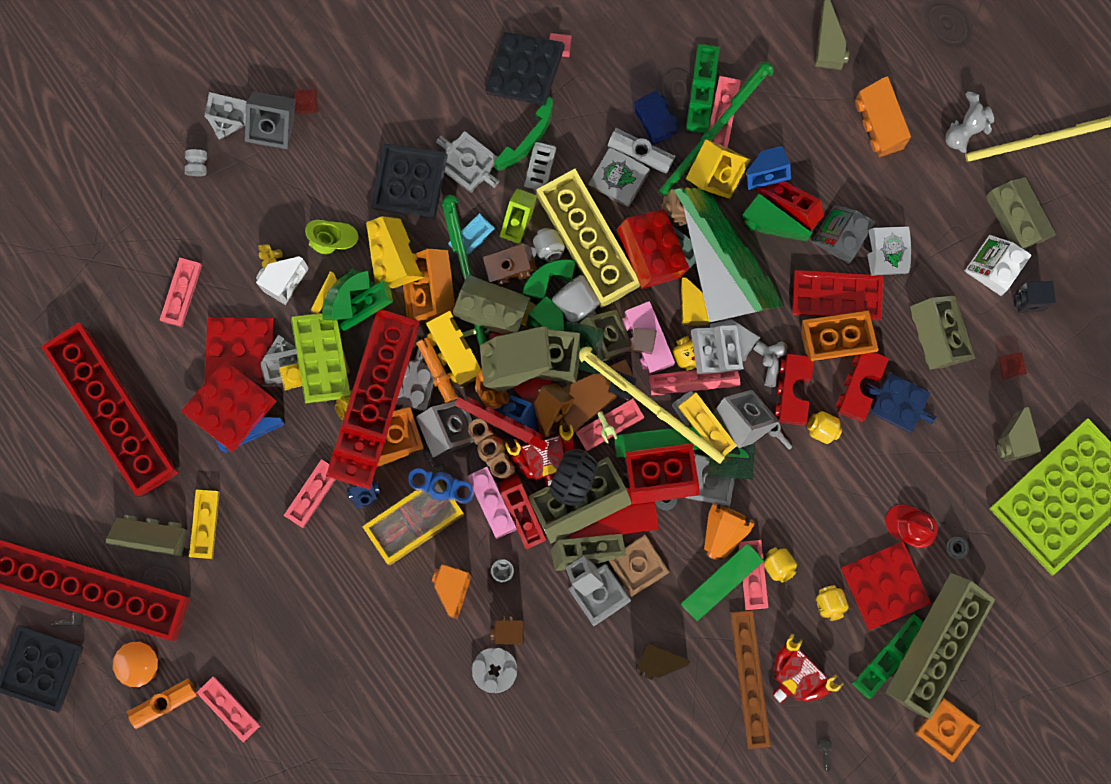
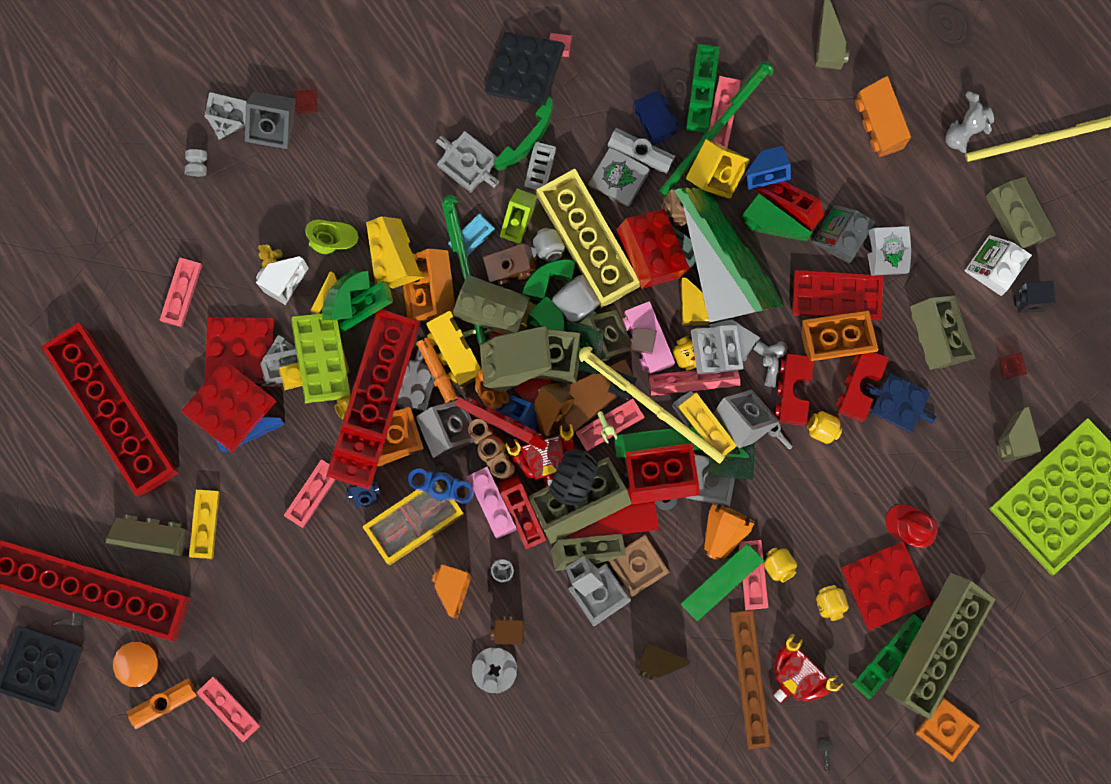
(409, 180): black plate -> none
(962, 543): dark grey plate -> none

